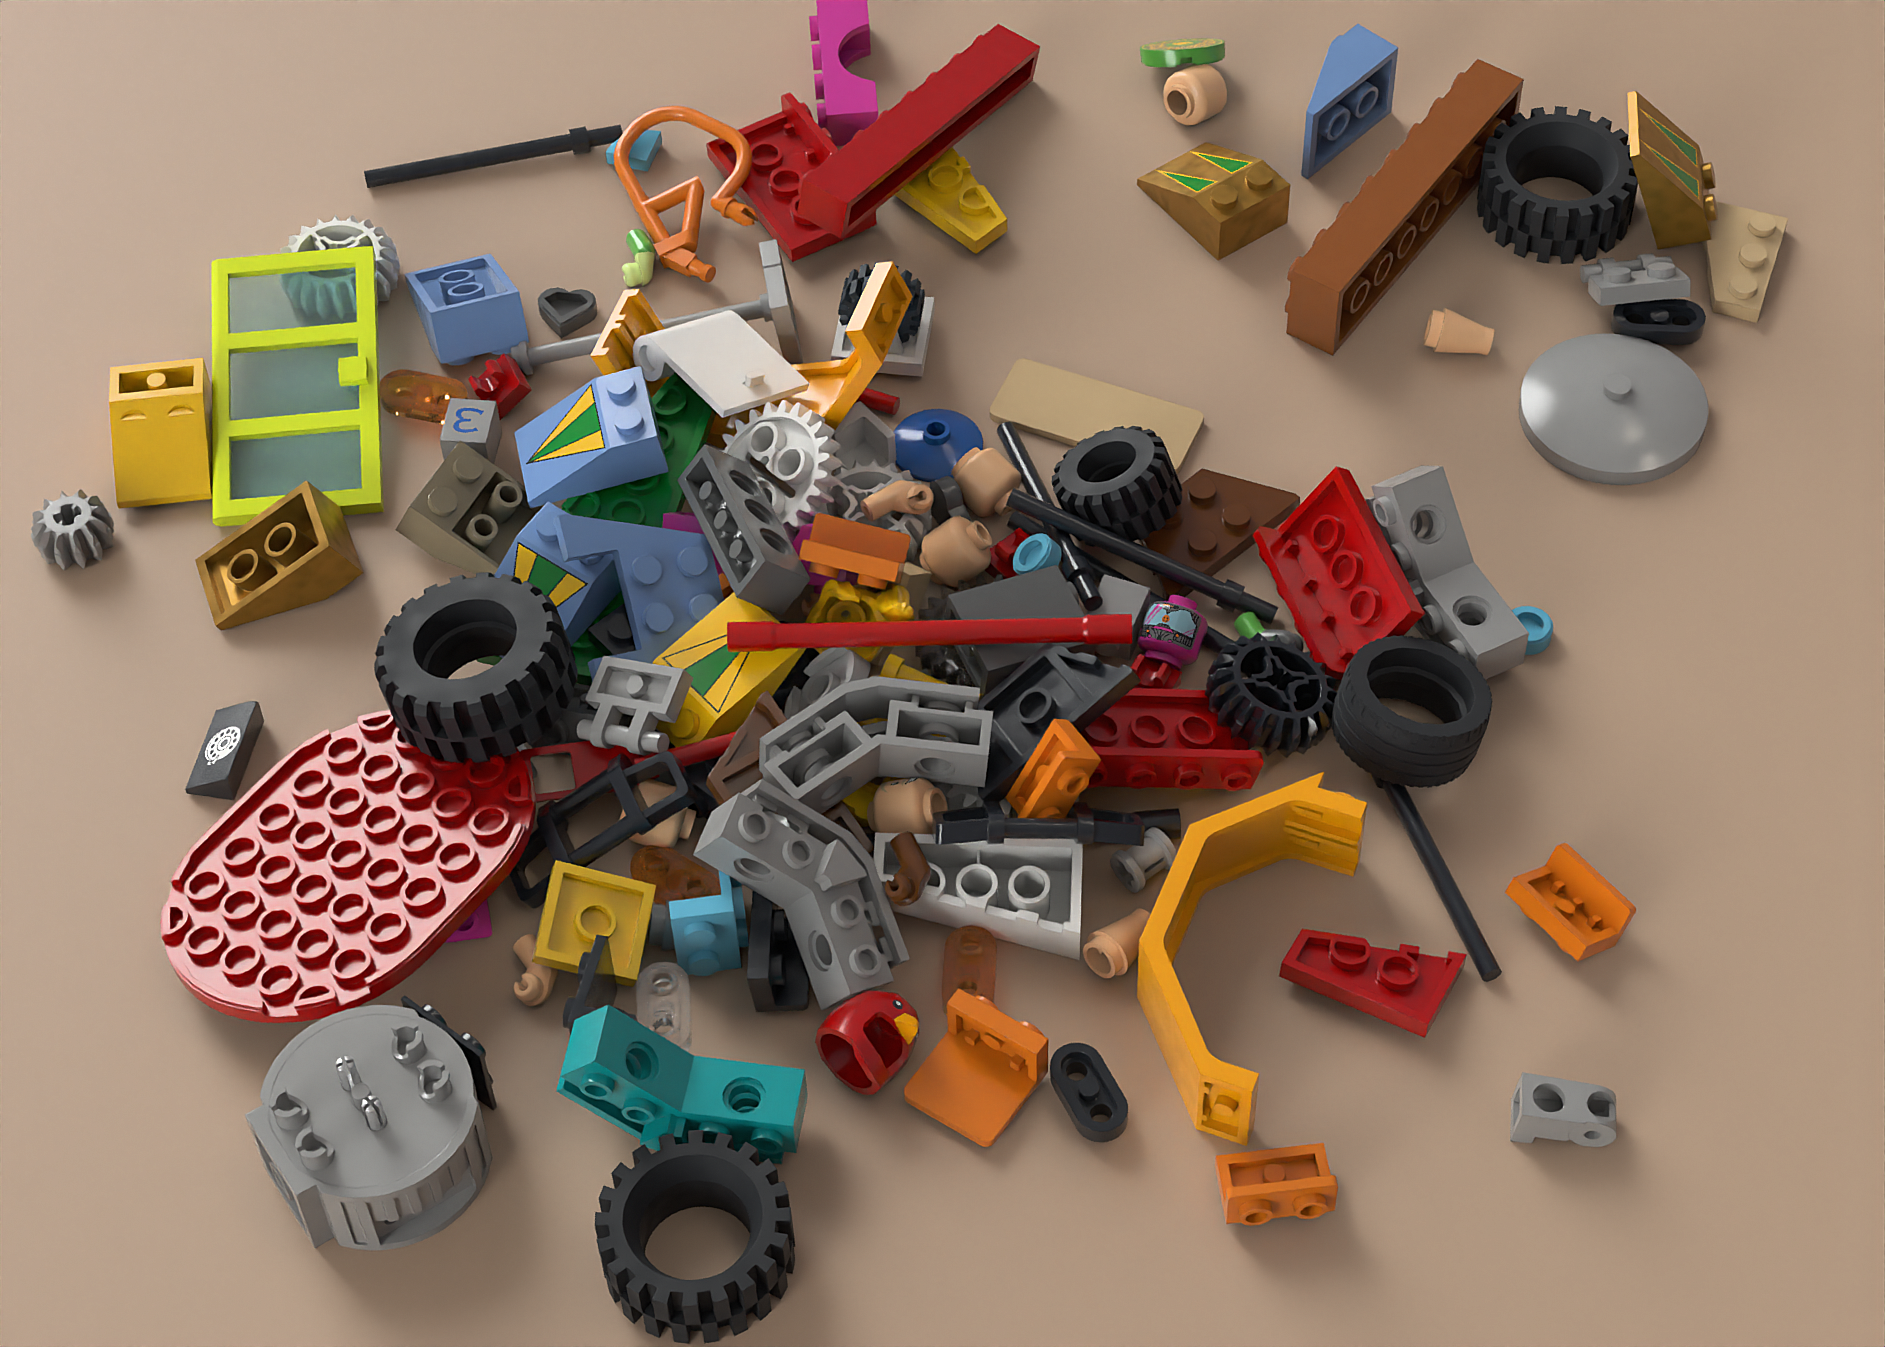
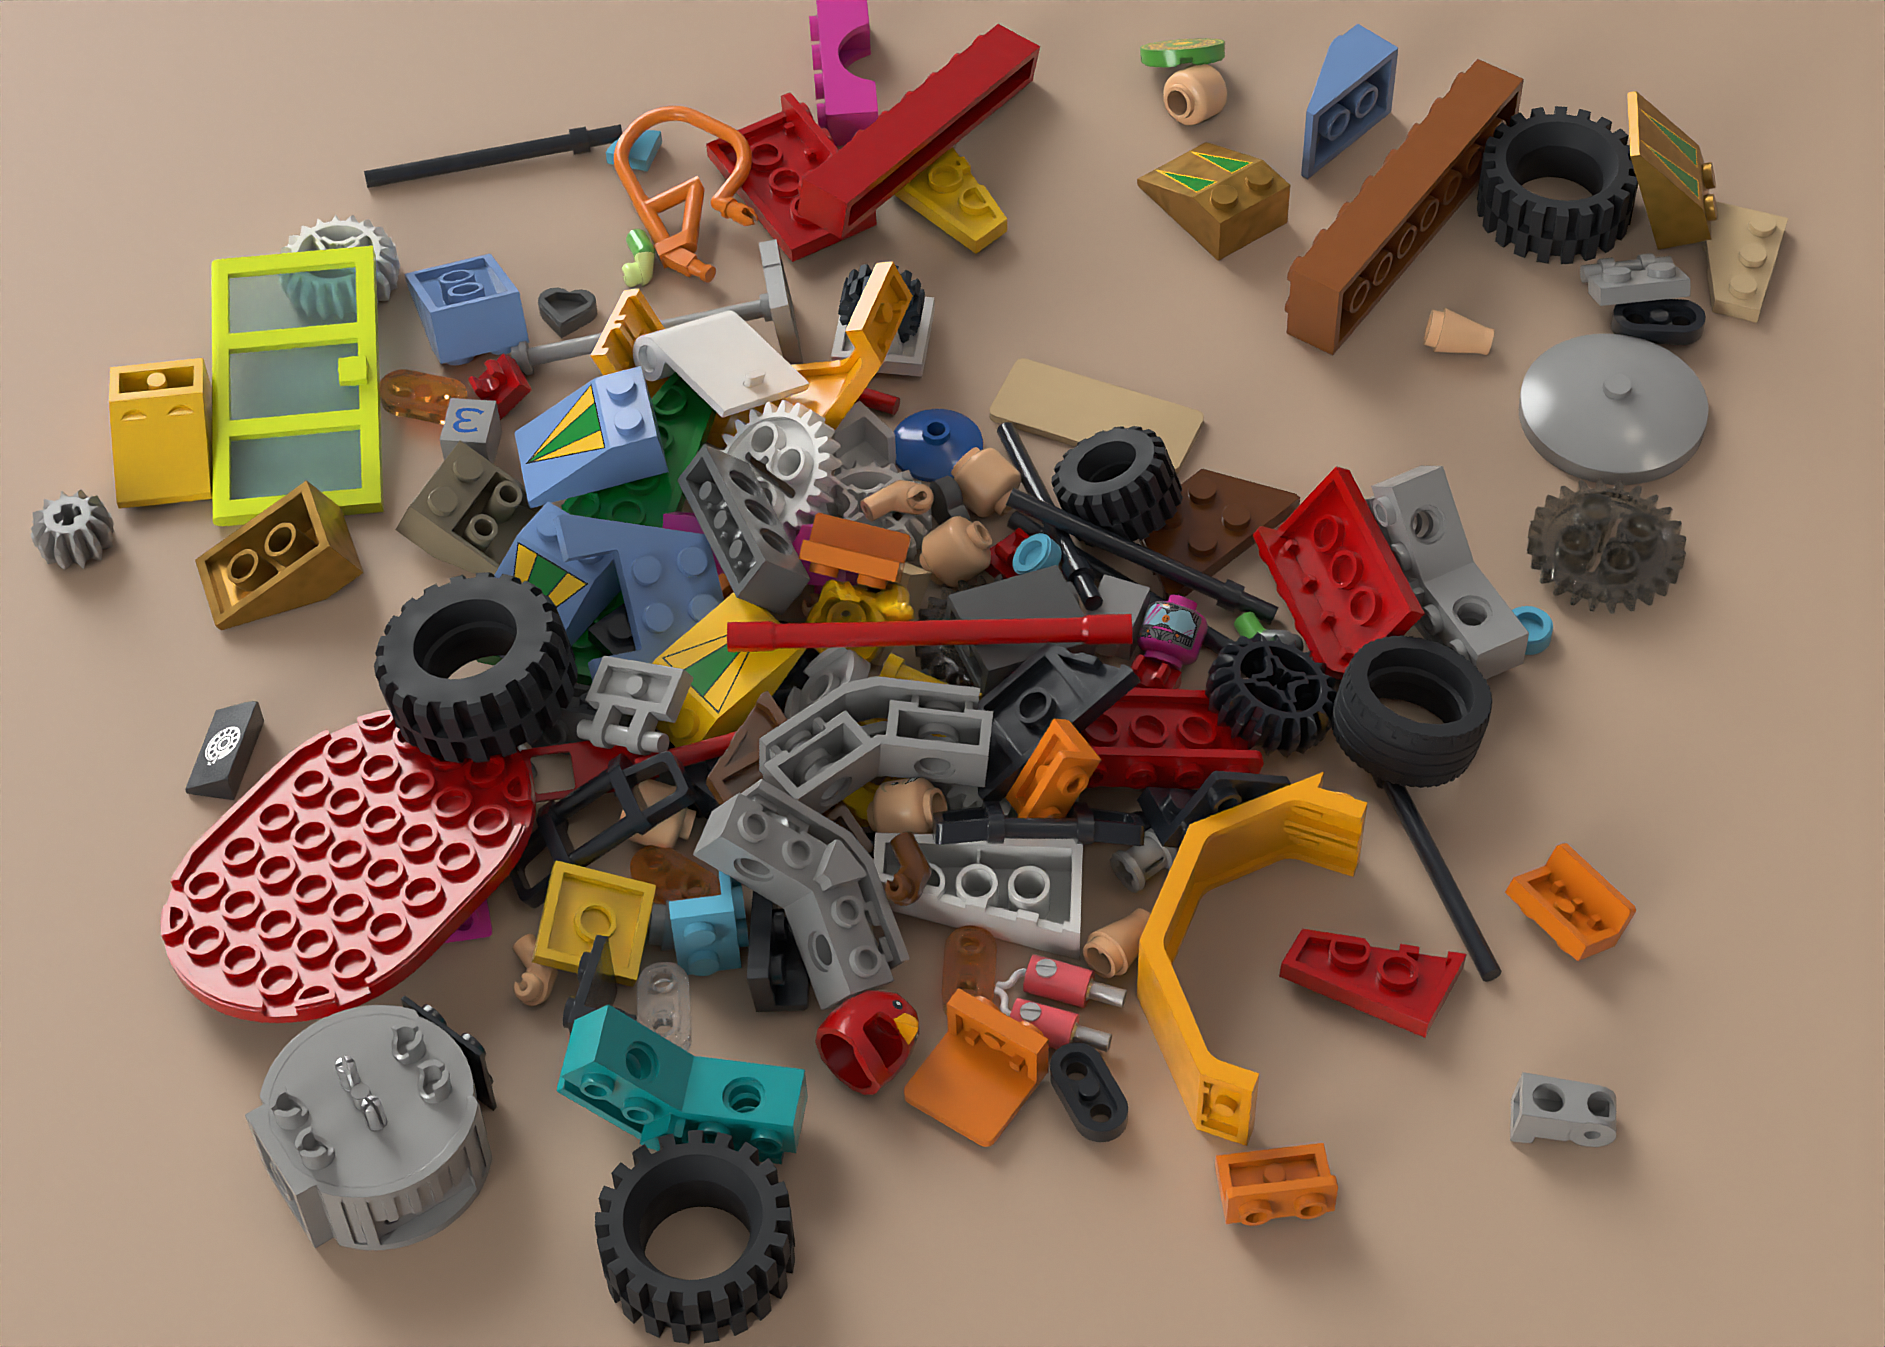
(1063, 984): none -> piece
(1174, 809): none -> black bracket
(1632, 565): none -> clear smoke gear

